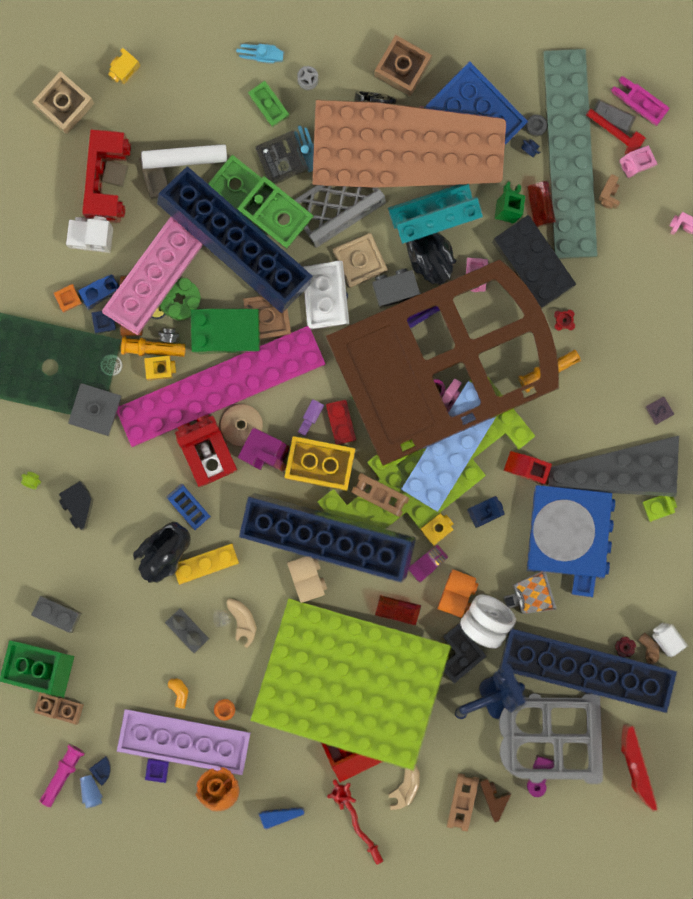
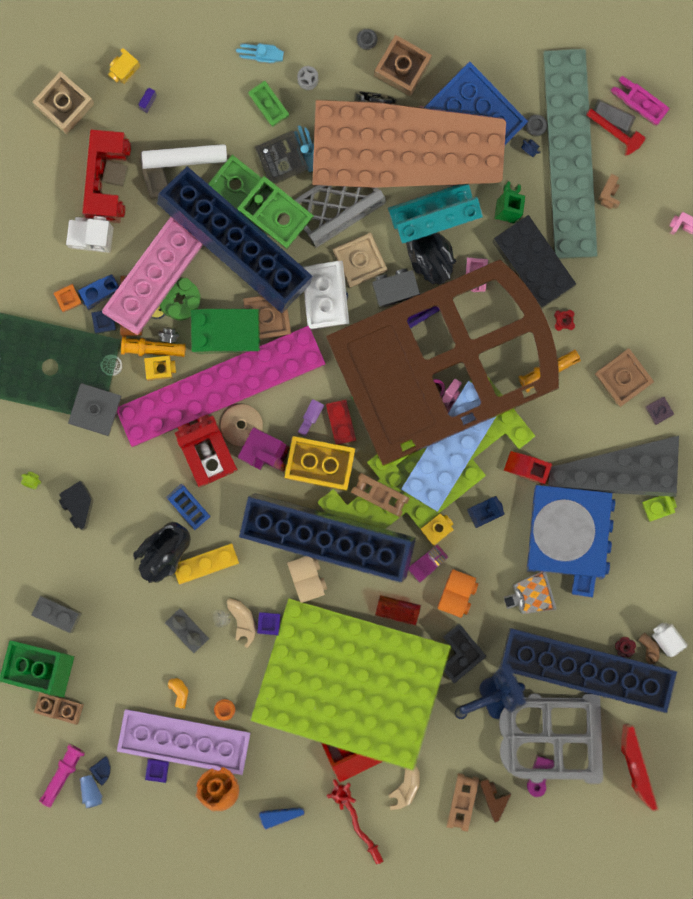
(147, 100): none -> dark purple tile
(268, 623): none -> dark purple plate
(366, 39): none -> dark grey plate
(488, 621): white wheel -> none
(541, 204): clear red plate -> none
(624, 377): none -> medium nougat plate
(638, 161): bright pink bracket -> none

